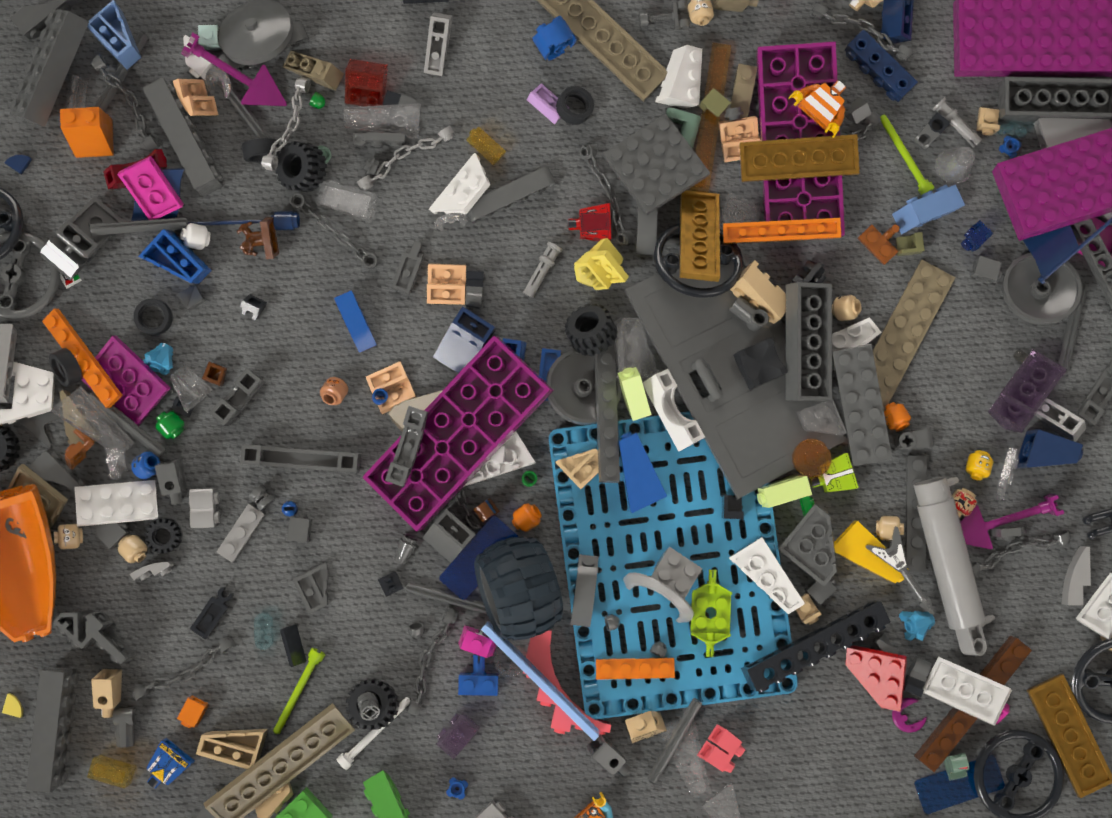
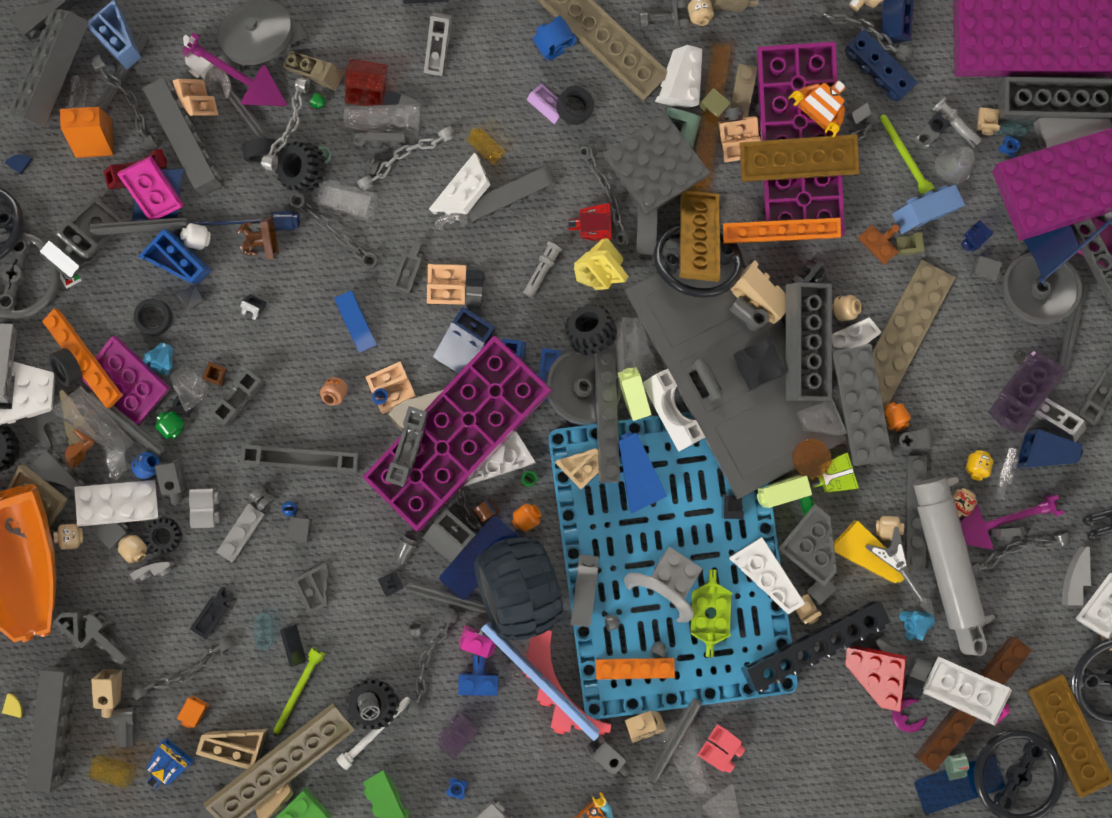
(208, 37): light aqua brick -> none

